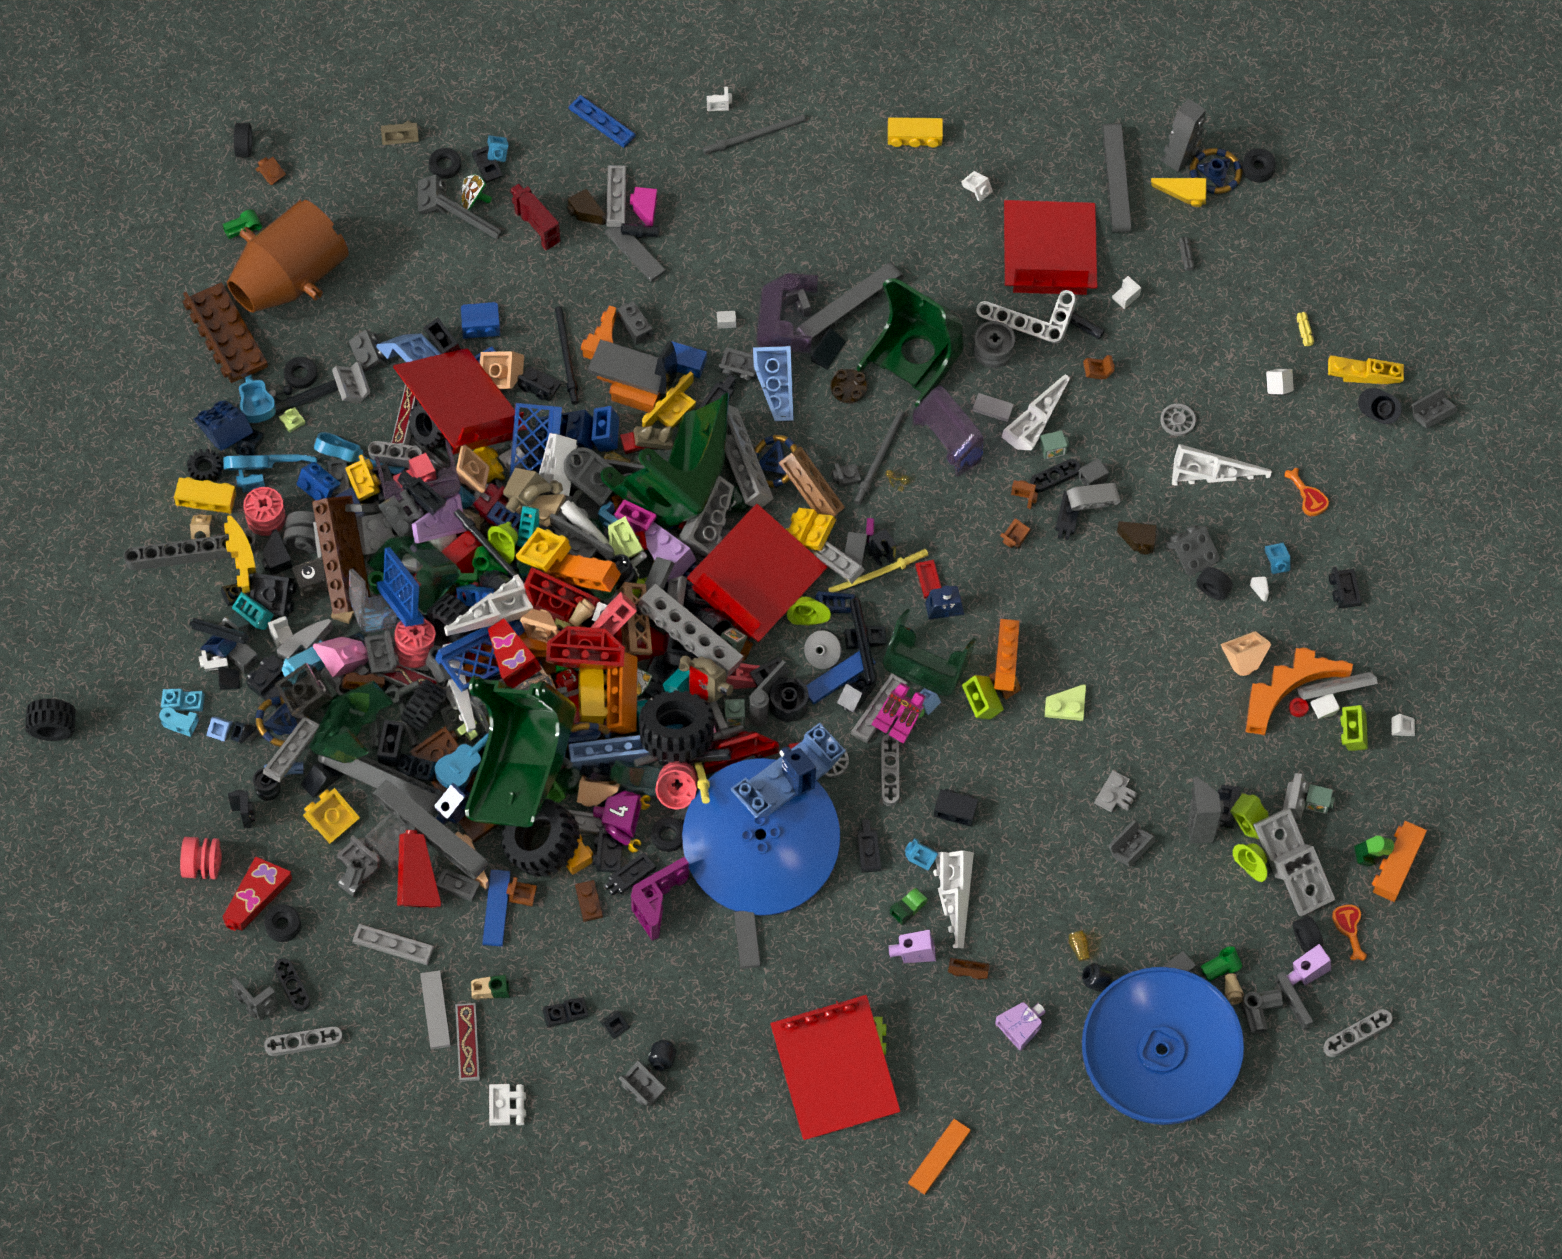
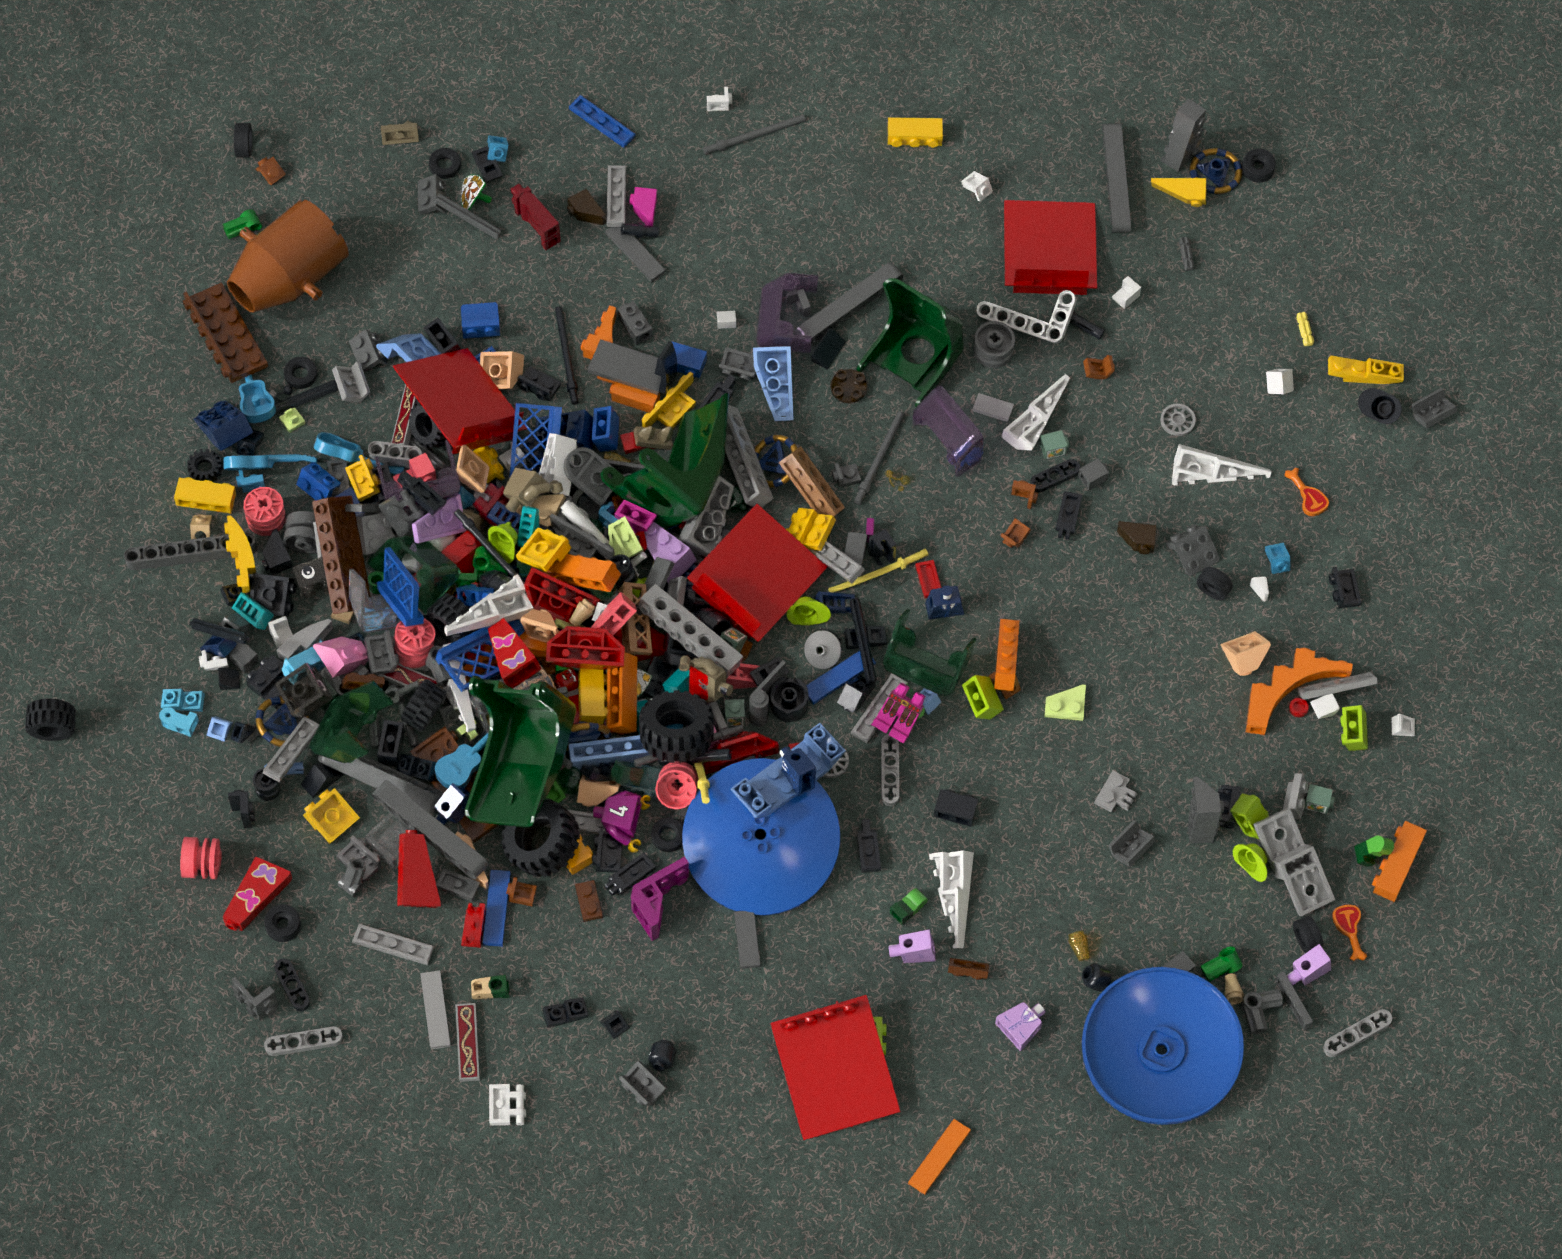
(474, 926): none -> red hinge
(920, 854): dark azure bracket -> none
(1093, 496): light grey beam -> none

